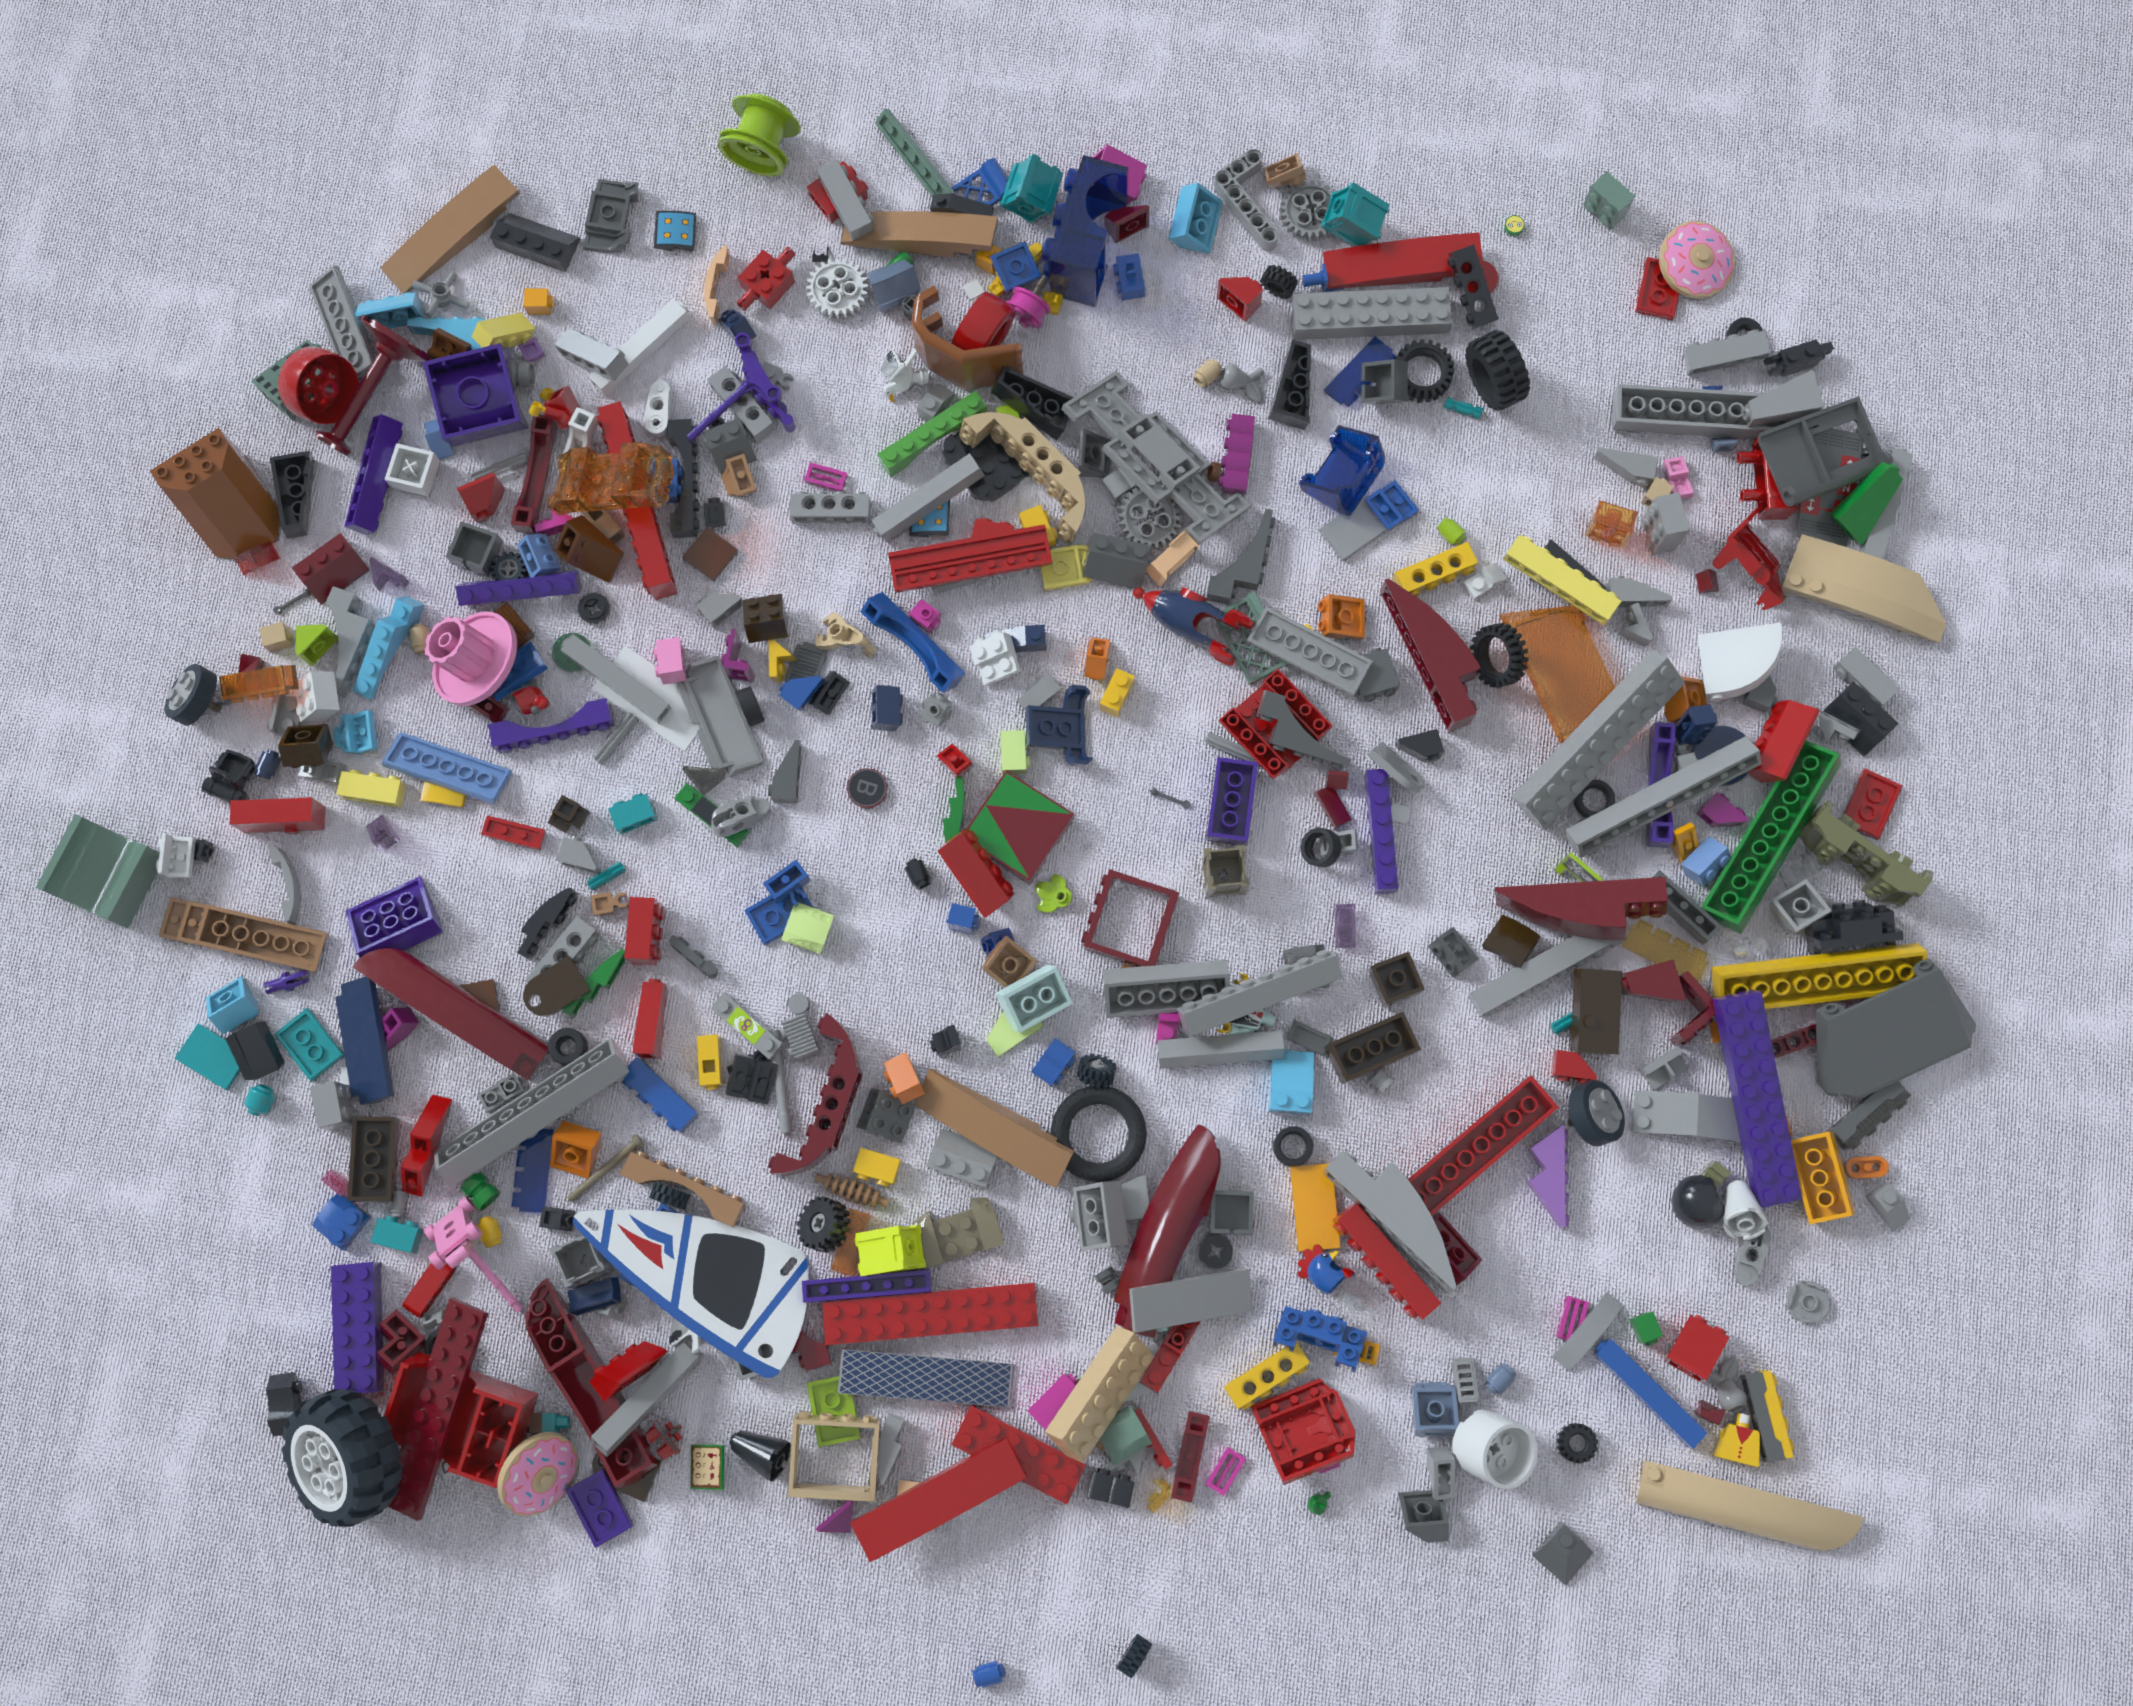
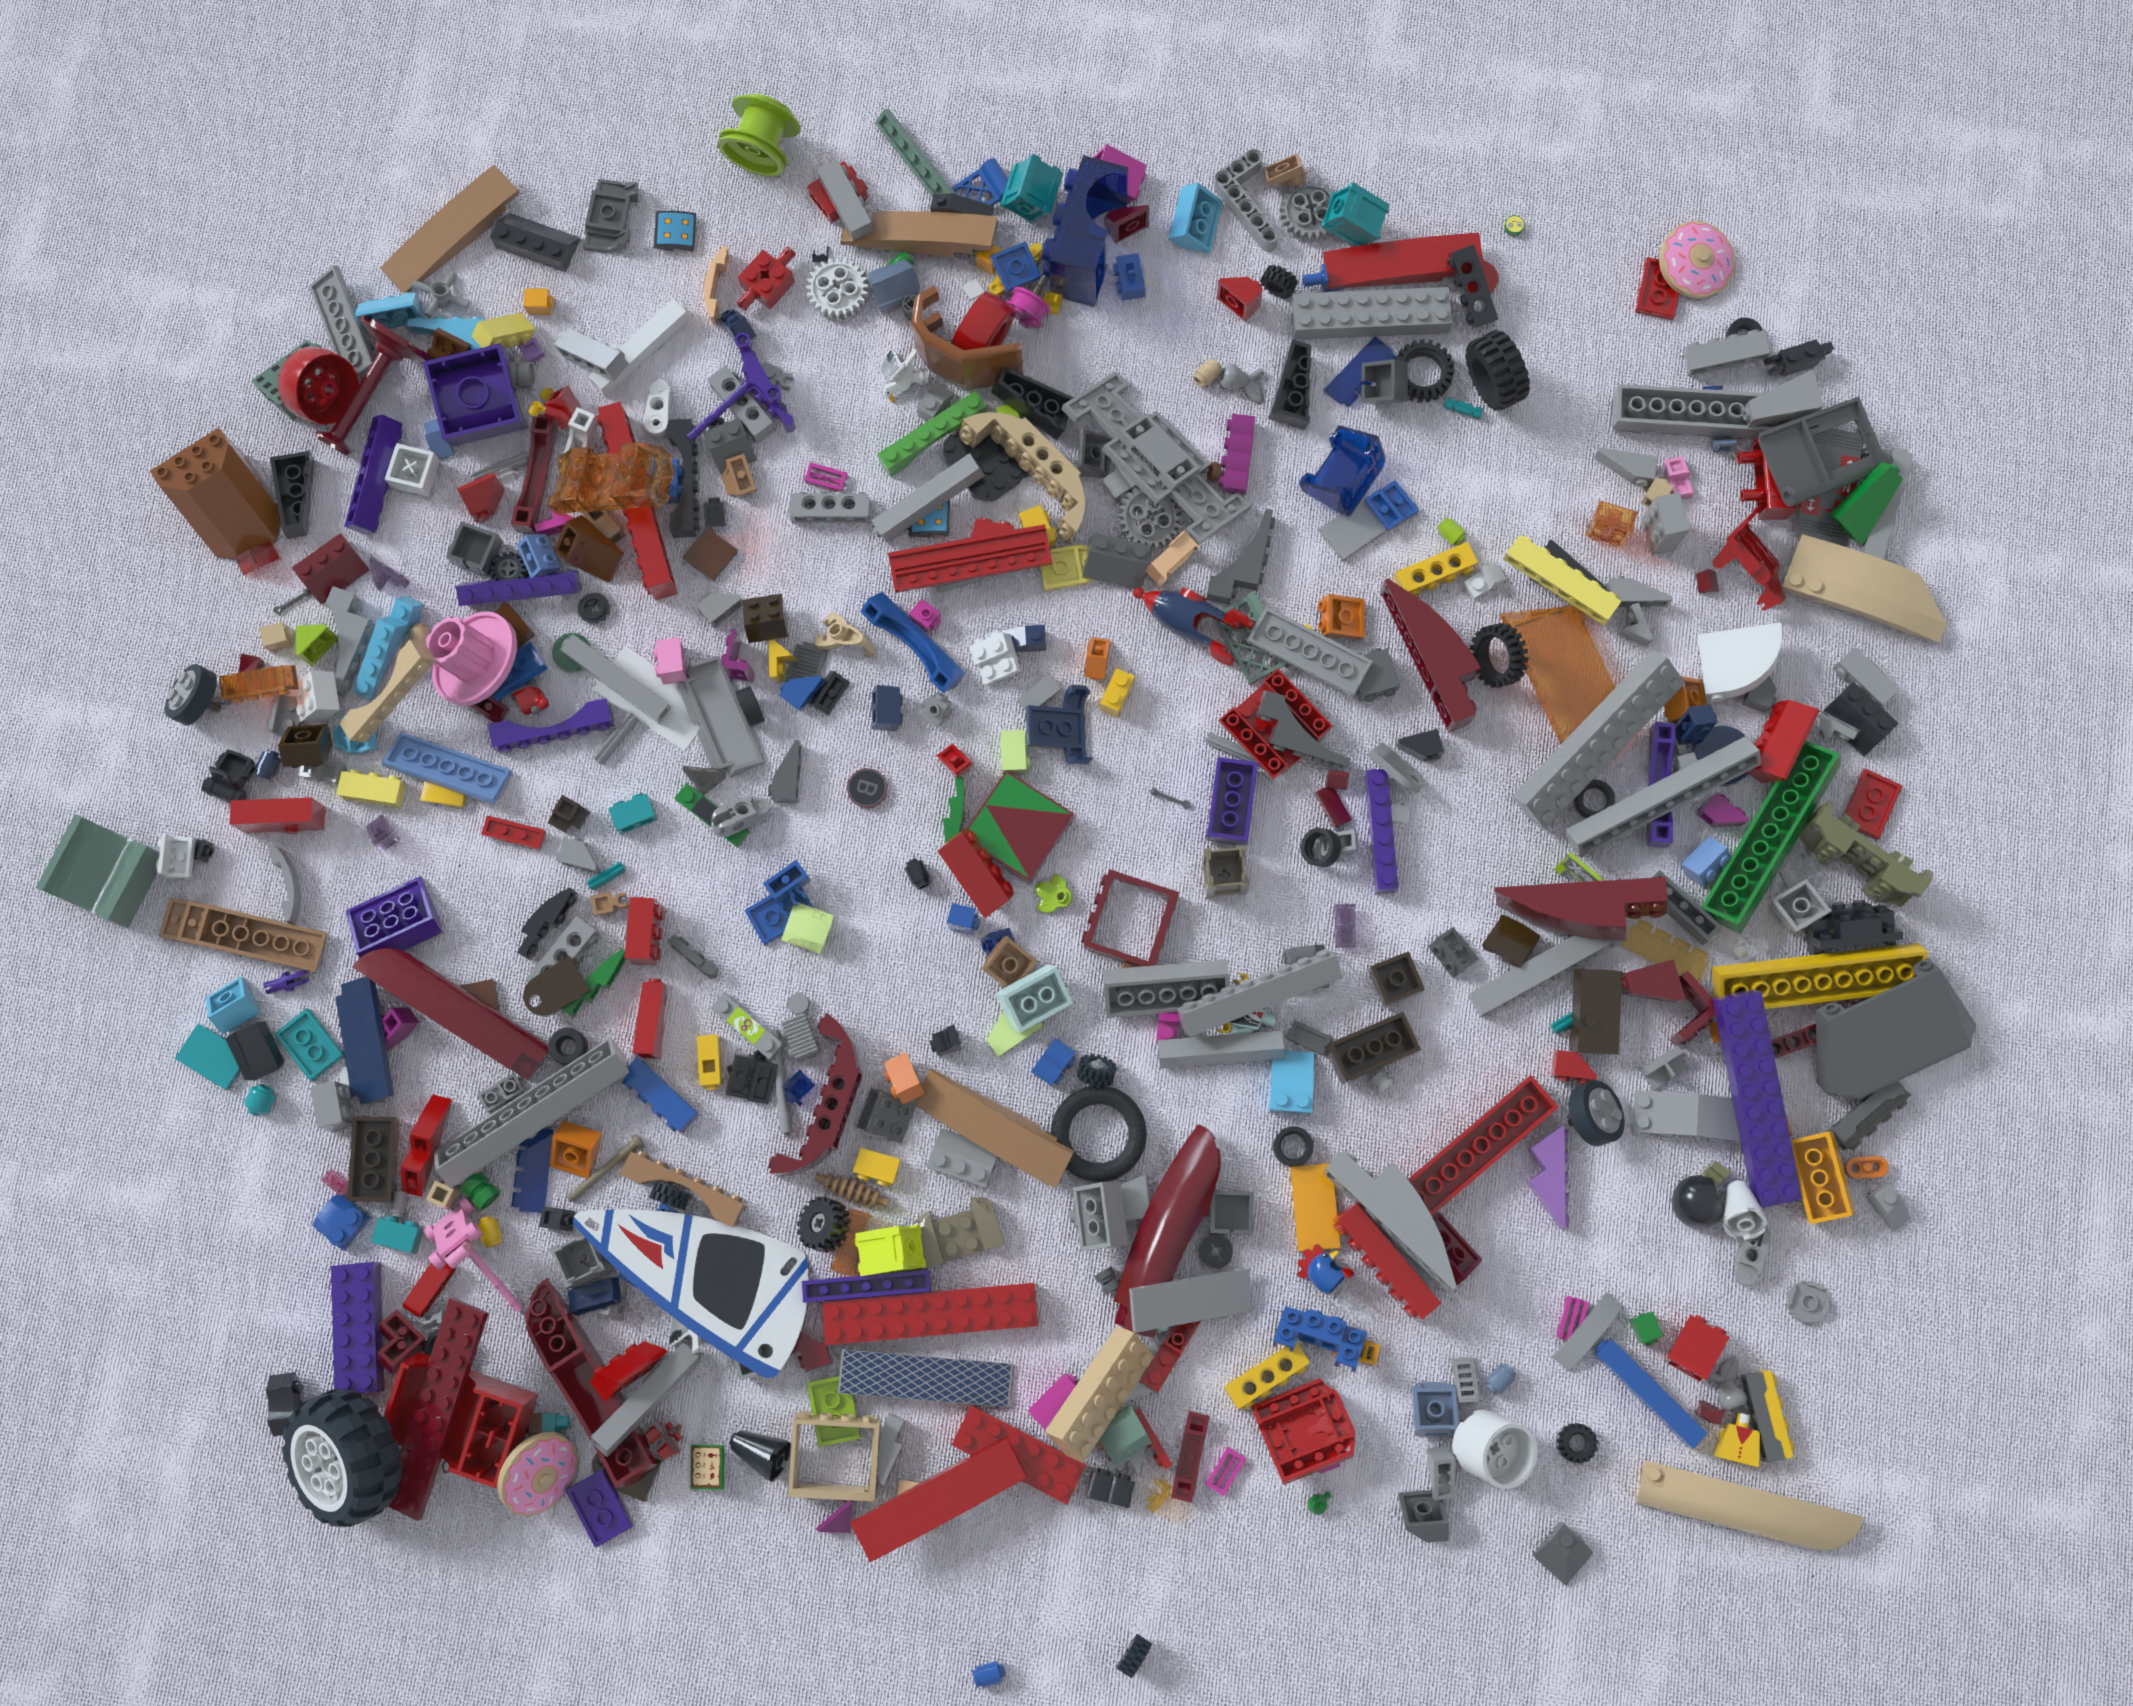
(410, 665): none -> tan arch
(443, 1195): none -> tan brick
(797, 1087): none -> clear blue bracket
(1608, 200): sand green brick -> none
(1684, 841): light orange slope -> none

